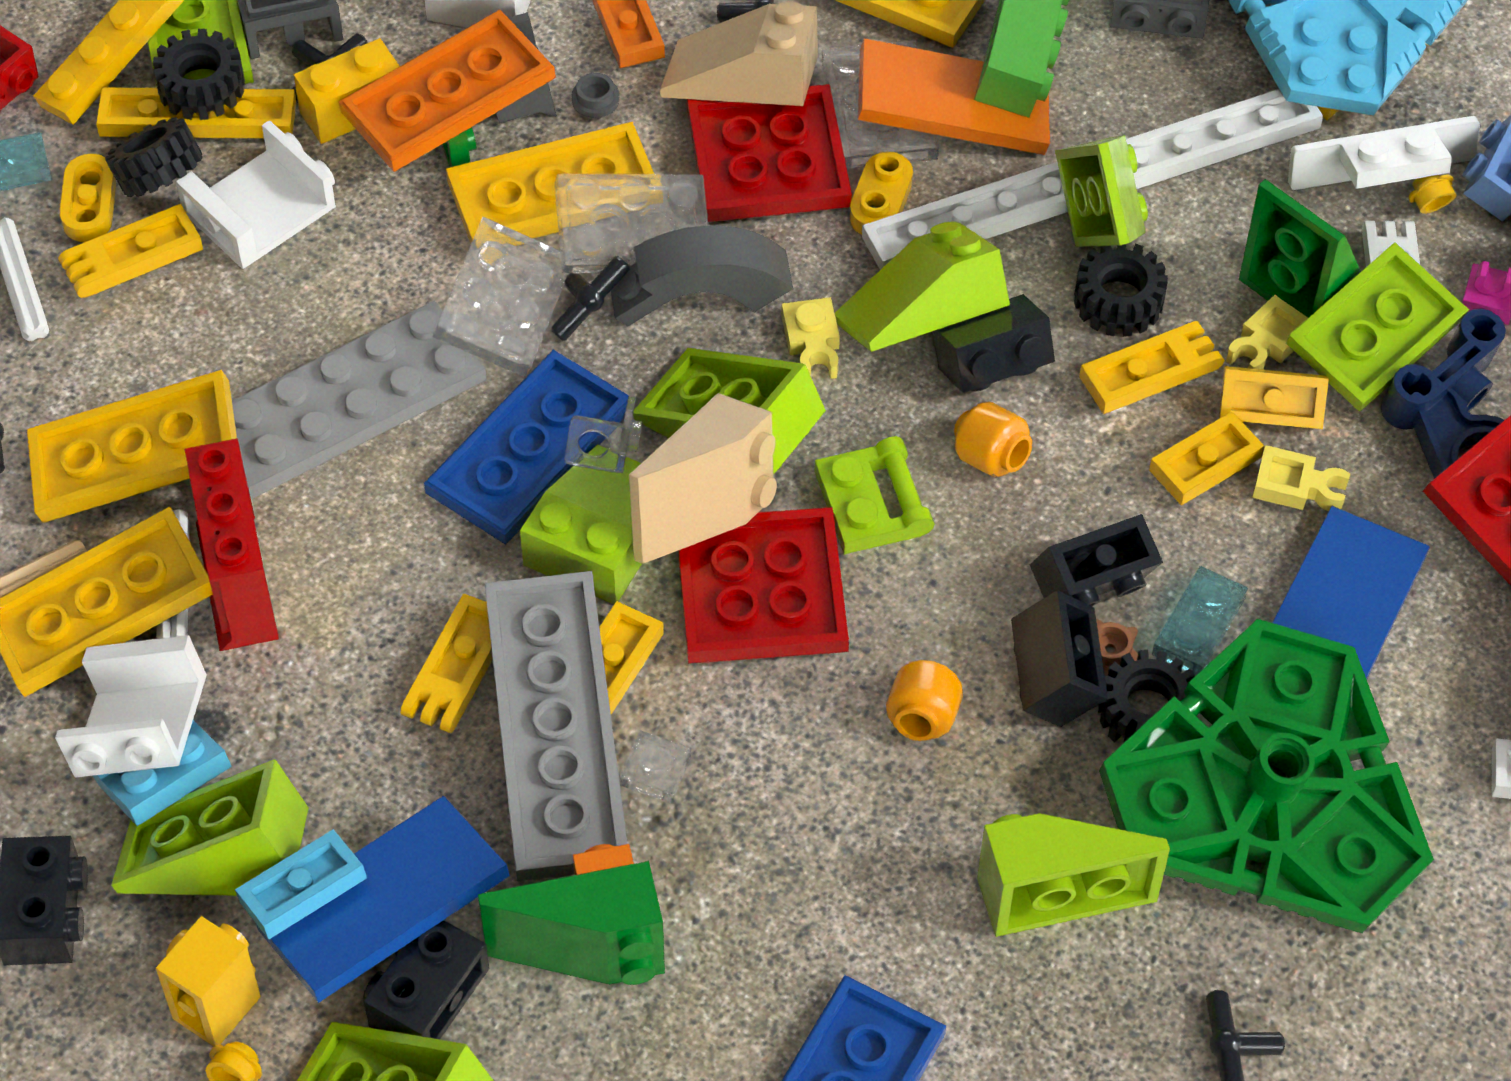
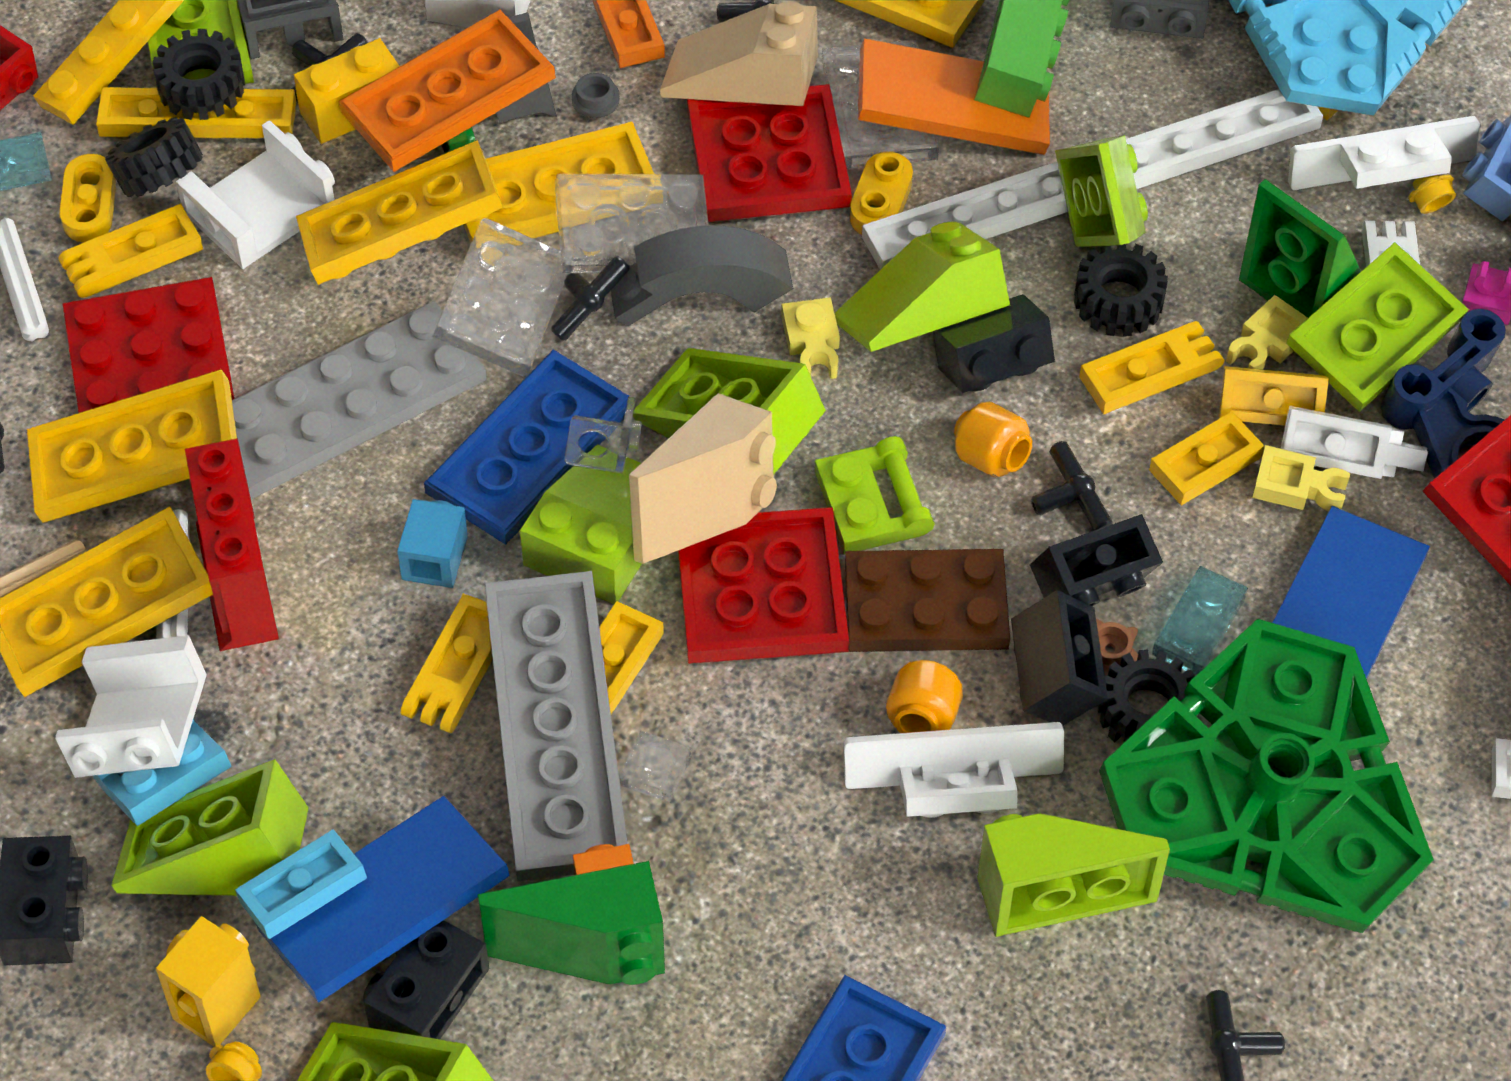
(143, 341): none -> red plate
(398, 212): none -> yellow plate
(432, 543): none -> dark azure brick
(926, 600): none -> reddish brown plate
(955, 767): none -> white bracket
(1078, 488): none -> black piece
(1350, 443): none -> white hinge

